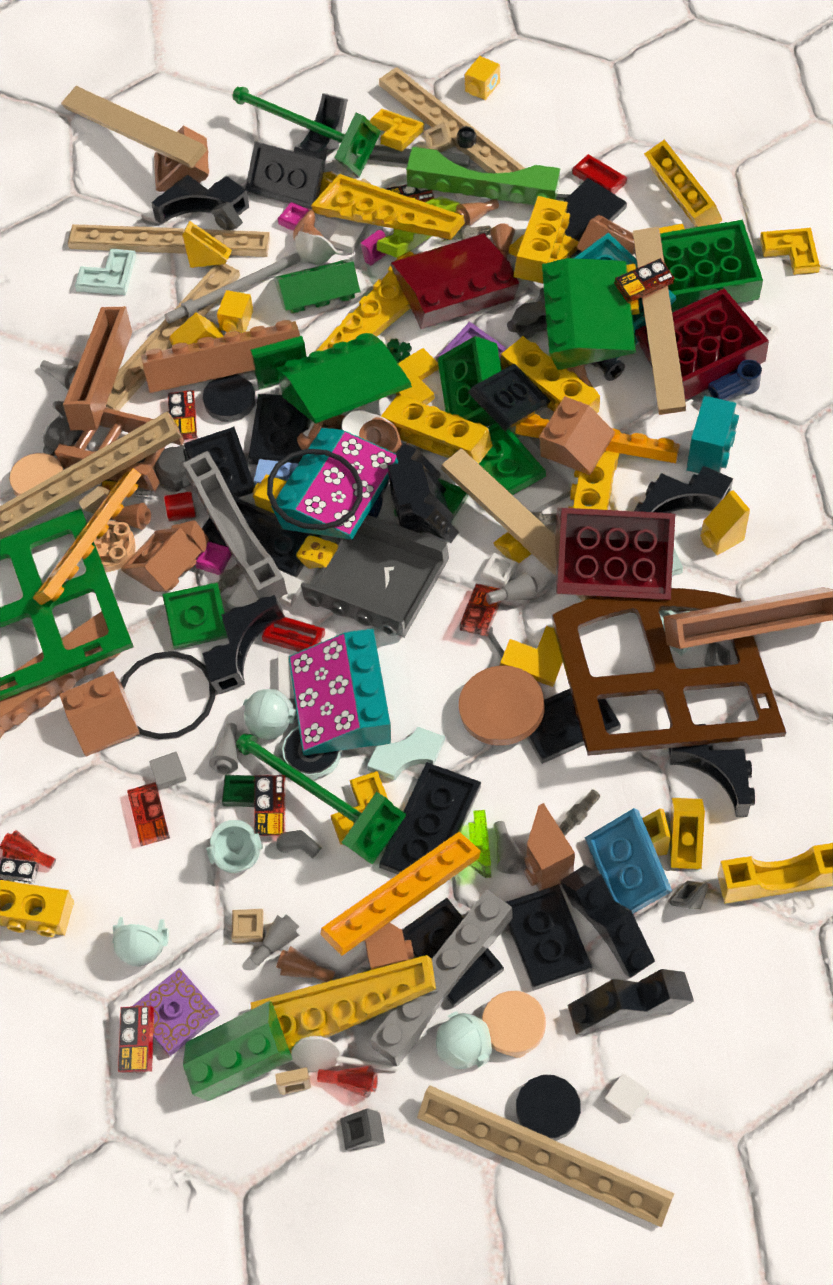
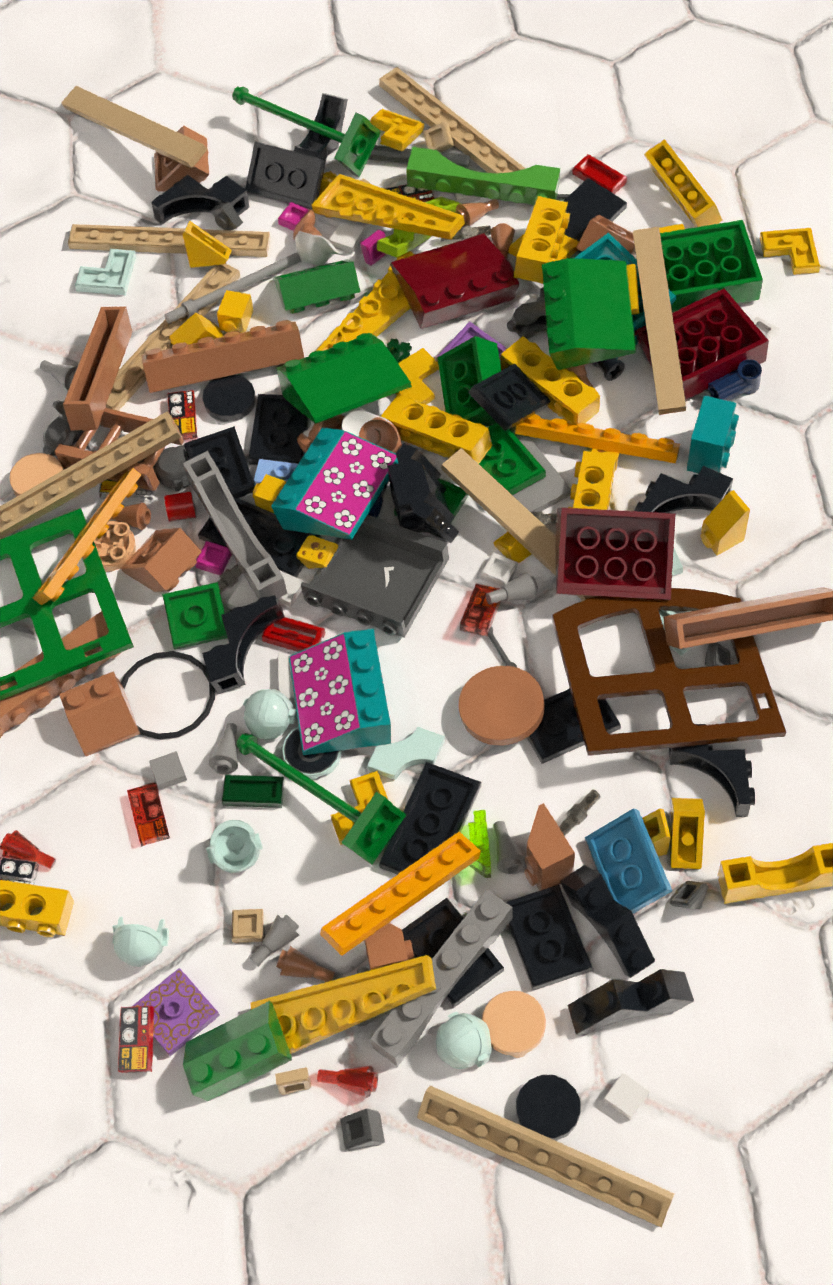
(94, 499): tan tile -> none
(195, 533): nougat slope -> none
(270, 805): tile -> none
(275, 355): green tile -> none
(297, 840): dark grey arm -> none
(314, 526): black piece -> none
(322, 1053): white piece -> none
(466, 137): black hinge -> none
(482, 77): yellow brick -> none
(541, 663): yellow tile -> none
(575, 436): nougat slope -> none
(644, 280): tile -> none

